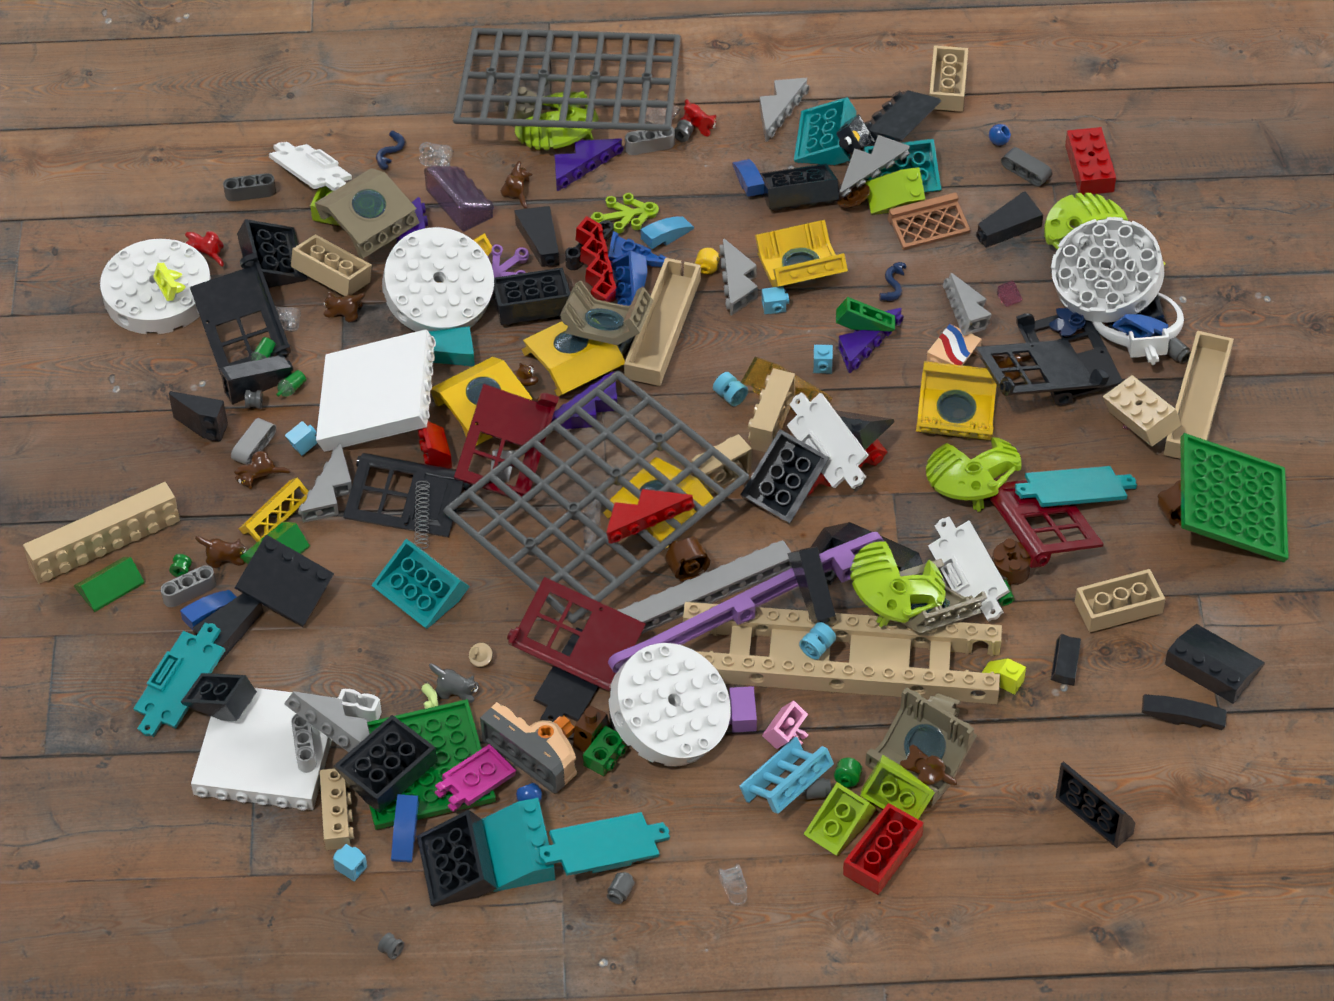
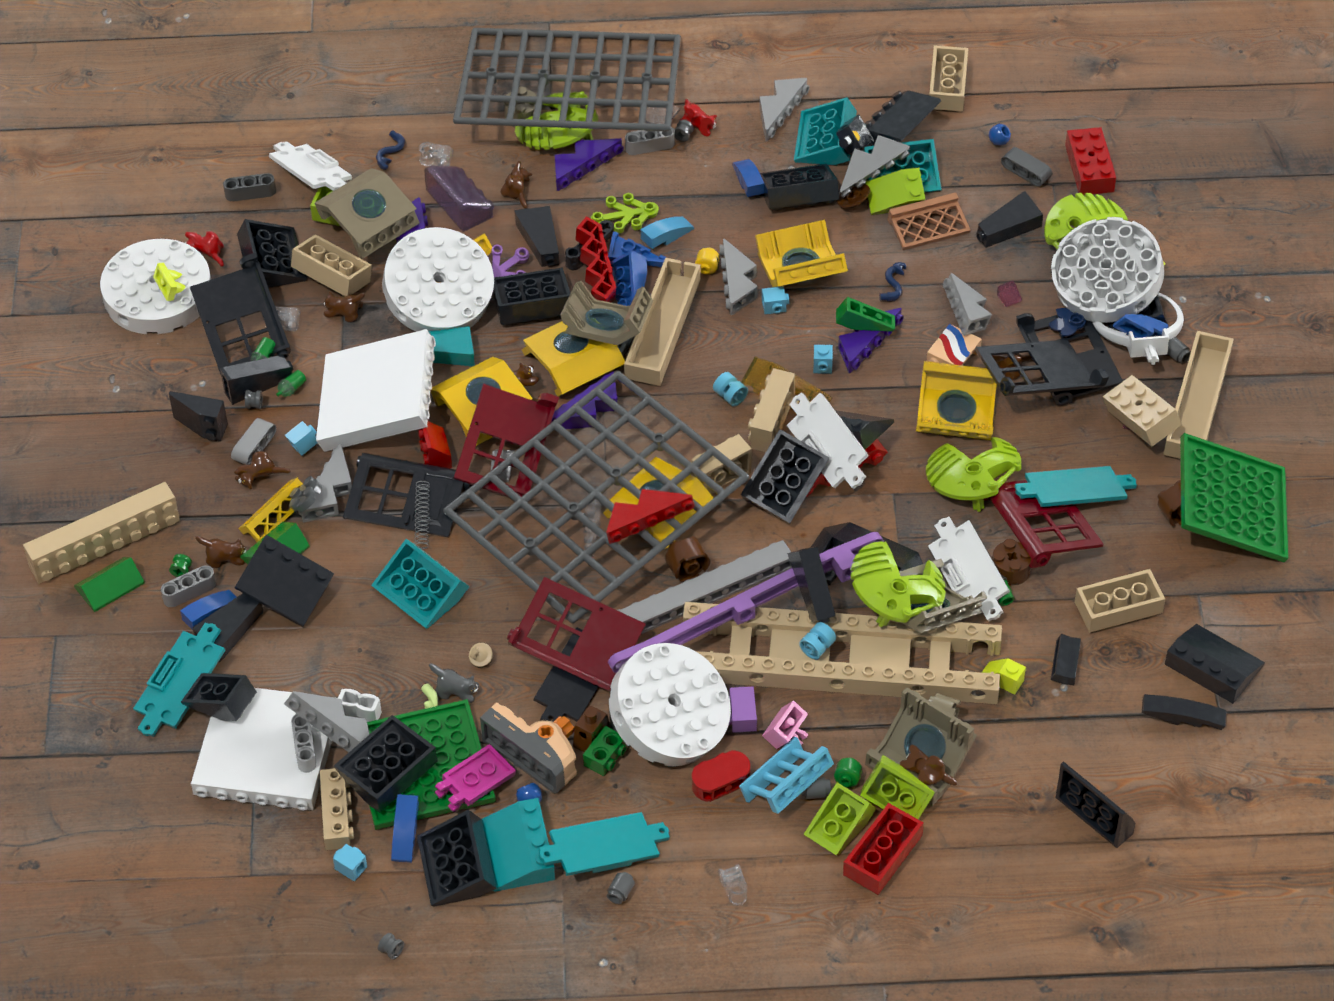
(304, 495): none -> dark grey plate
(720, 775): none -> red brick

